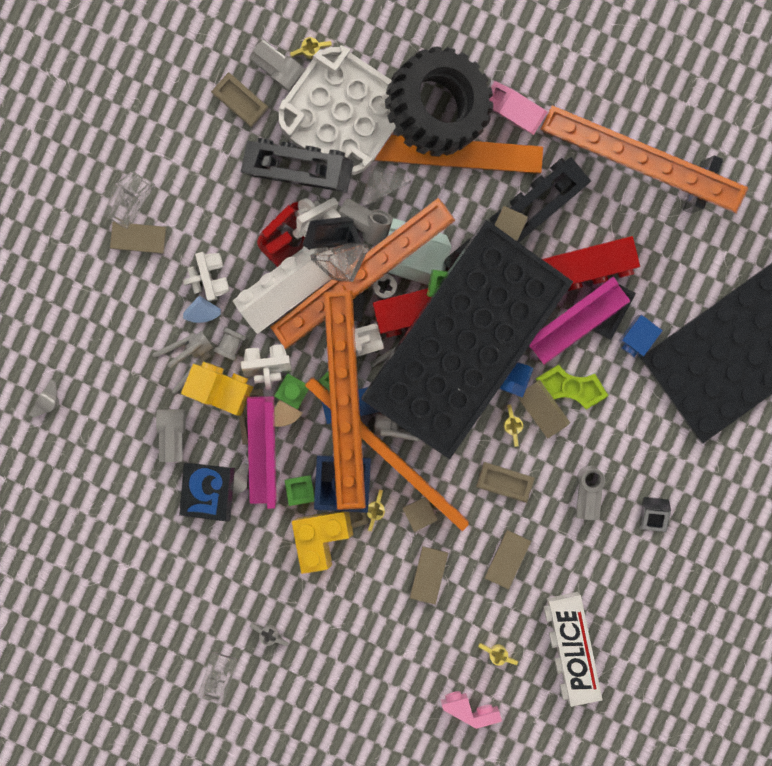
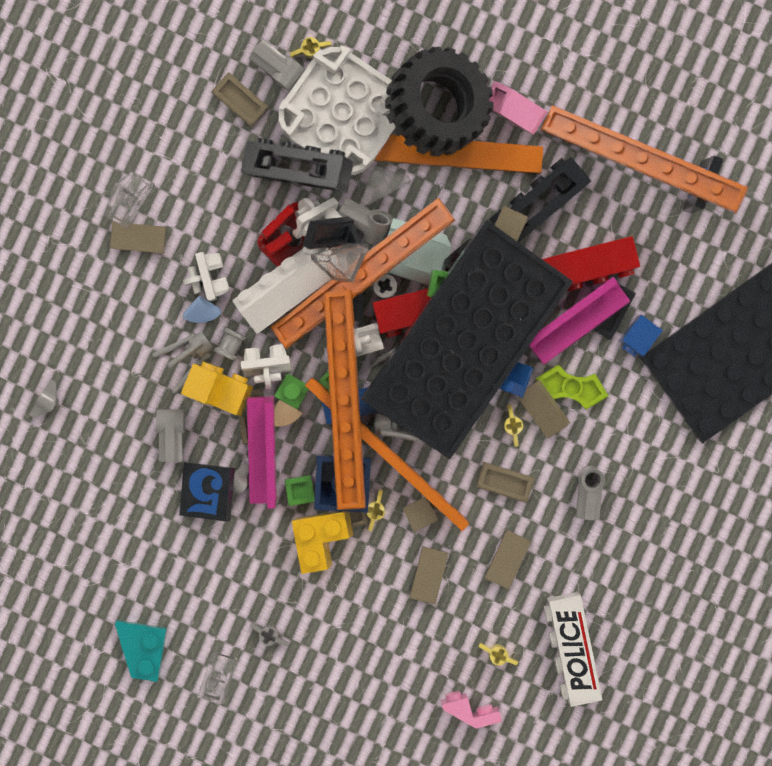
(142, 648): none -> teal wing
(655, 514): black slope -> none

